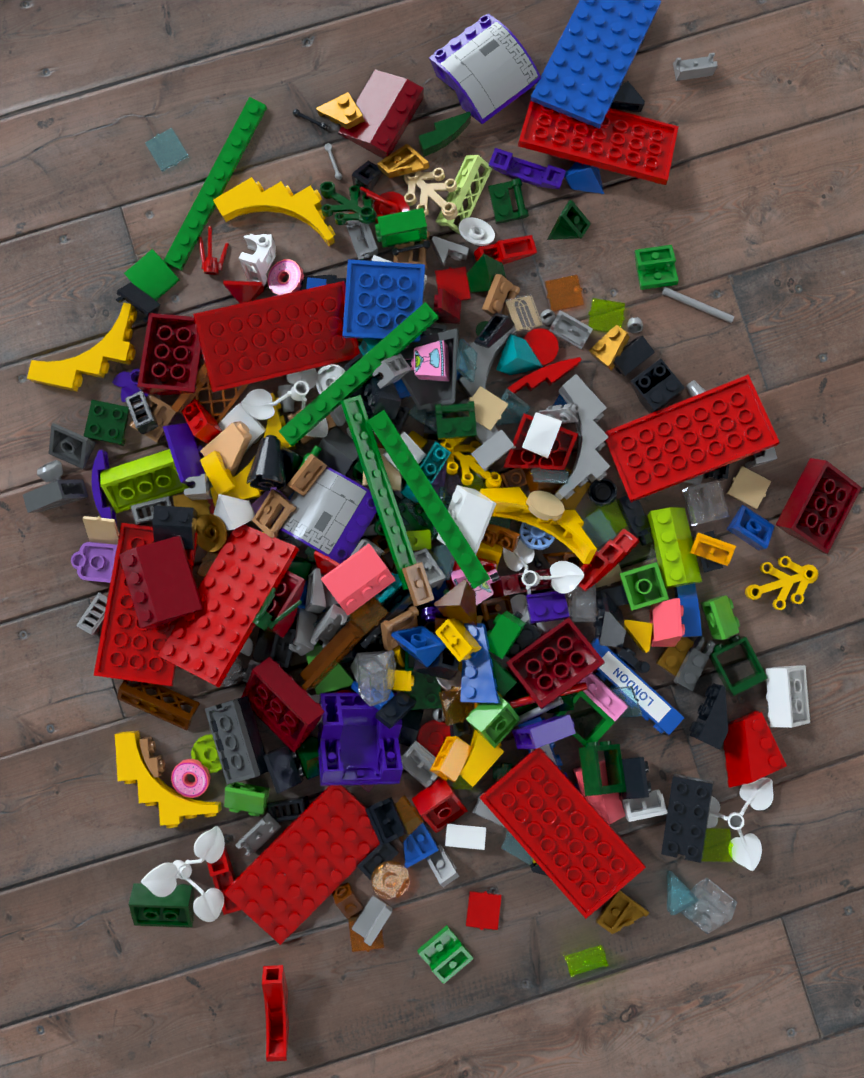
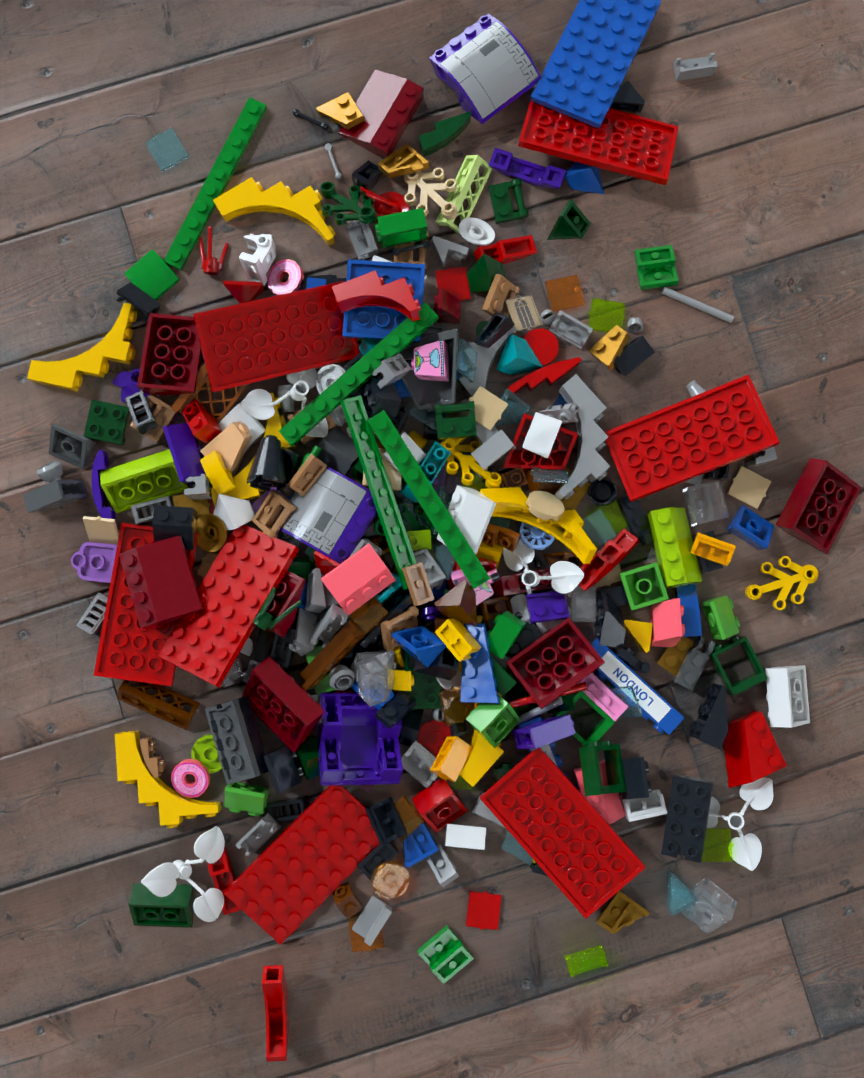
(341, 677): none -> light grey cone
(372, 291): none -> arch
(656, 386): black slope -> none

